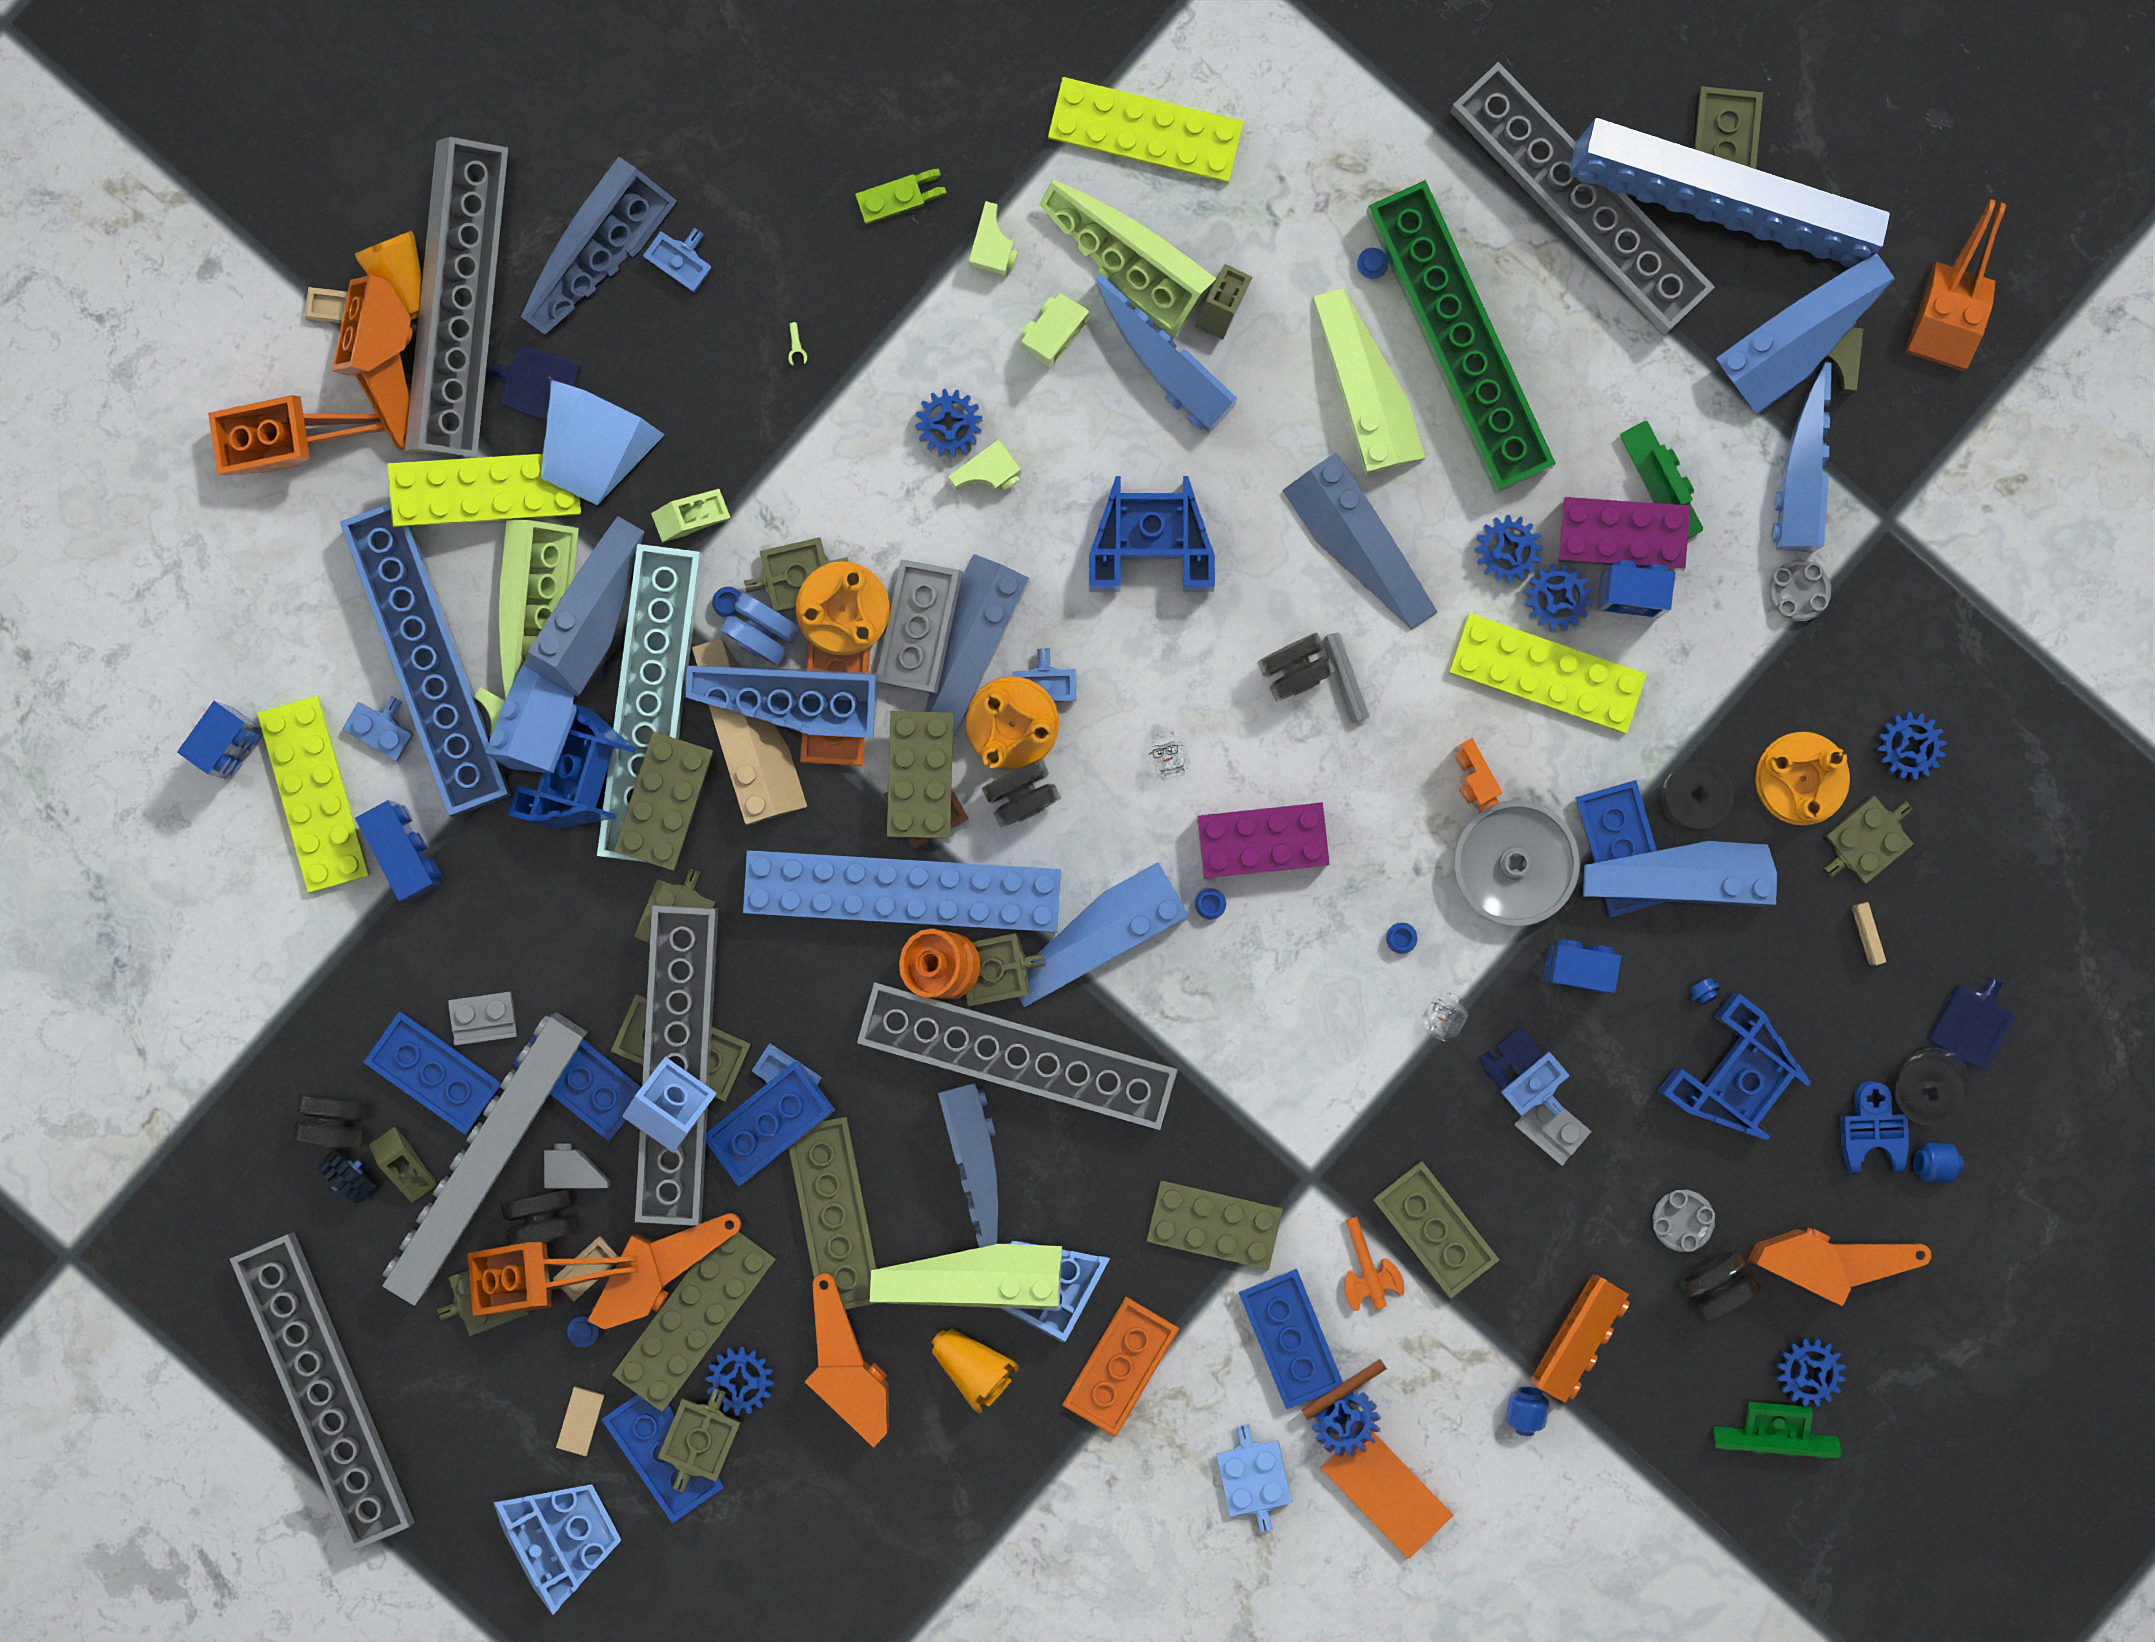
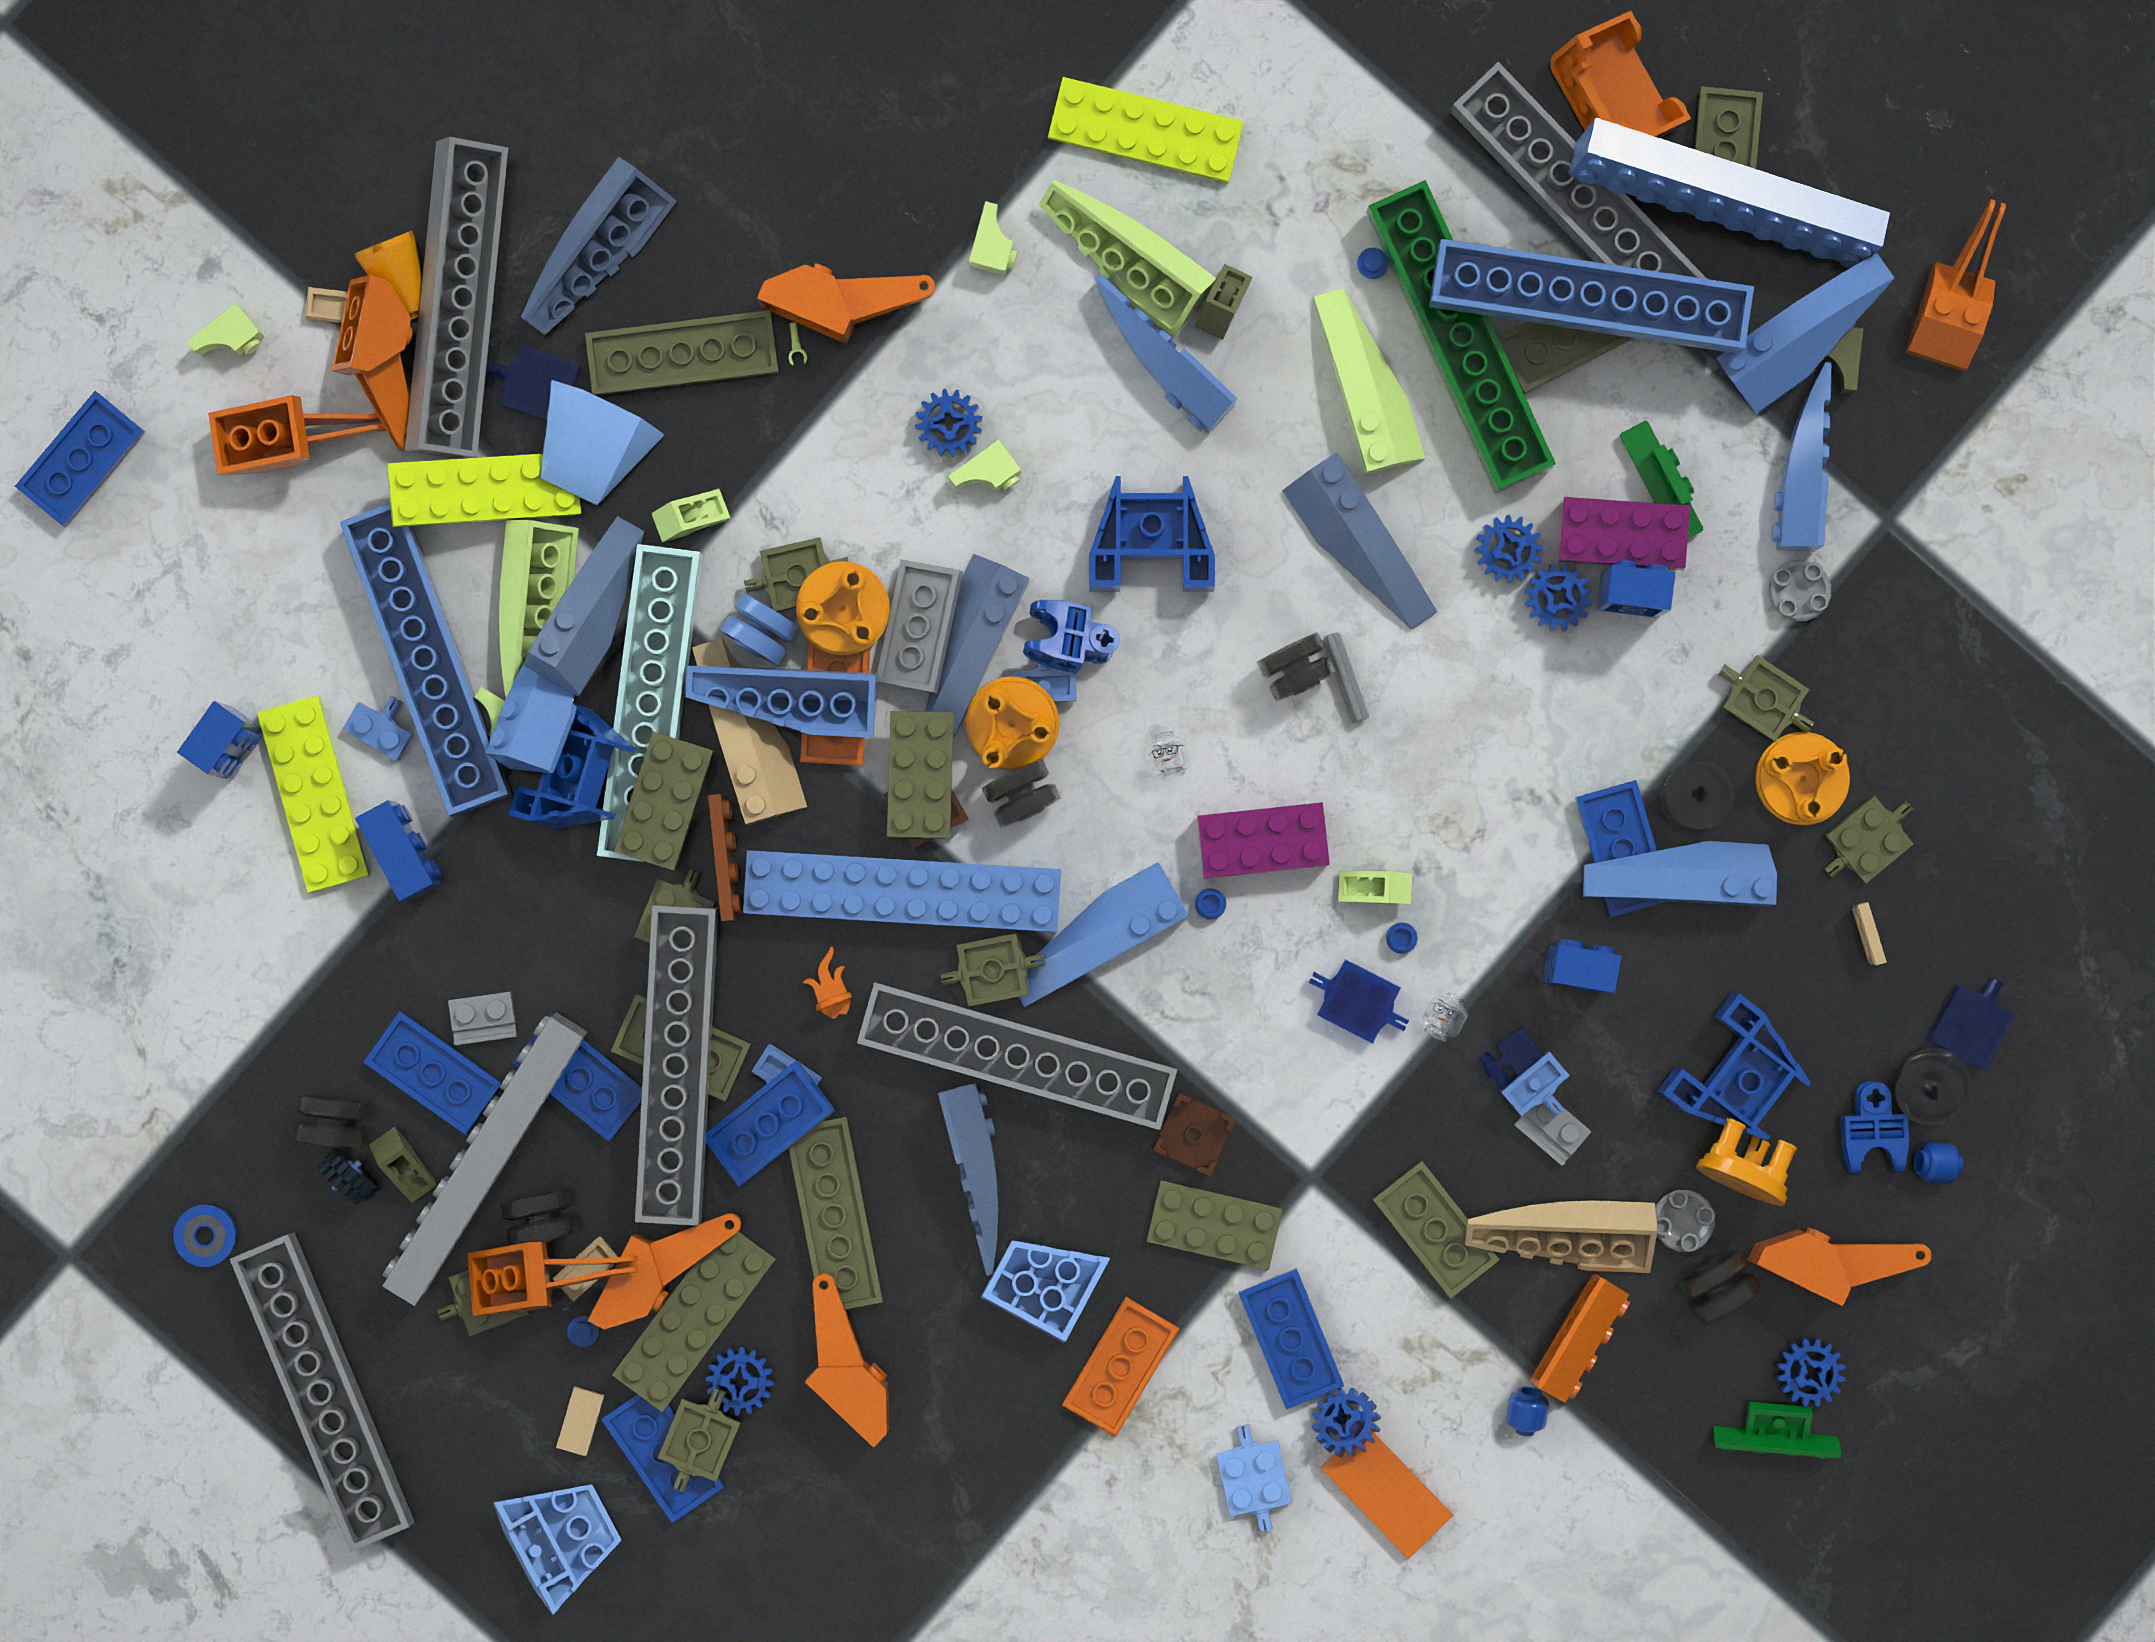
(79, 458): none -> blue plate
(187, 1241): none -> blue tile
(229, 330): none -> yellowish green arch
(571, 1169): light grey slope -> none
(669, 1104): light blue slope -> none
(679, 259): medium blue plate -> none
(681, 353): none -> olive plate
(724, 601): blue plate -> none
(726, 871): none -> dark orange plate
(831, 993): none -> orange piece
(834, 305): none -> orange slope
(897, 196): lime hinge -> none
(939, 964): orange wheel -> none
(973, 1367): light orange cone -> none
(976, 1278): yellowish green wedge -> none
(1055, 329): yellowish green slope -> none
(1072, 636): none -> blue piece
(1194, 1134): none -> reddish brown panel
(1344, 1389): dark orange bar -> none
(1358, 1001): none -> clear blue plate
(1372, 1282): orange piece -> none
(1375, 887): none -> yellowish green arch
(1481, 785): orange plate -> none
(1516, 863): light grey dish -> none
(1547, 351): none -> olive plate
(1547, 673): neon yellow plate -> none
(1587, 1233): none -> tan wedge
(1591, 296): none -> medium blue brick
(1610, 83): none -> orange windscreen
(1705, 991): blue plate -> none
(1746, 1173): none -> light orange piece
(1765, 698): none -> olive plate
(1917, 756): blue gear -> none

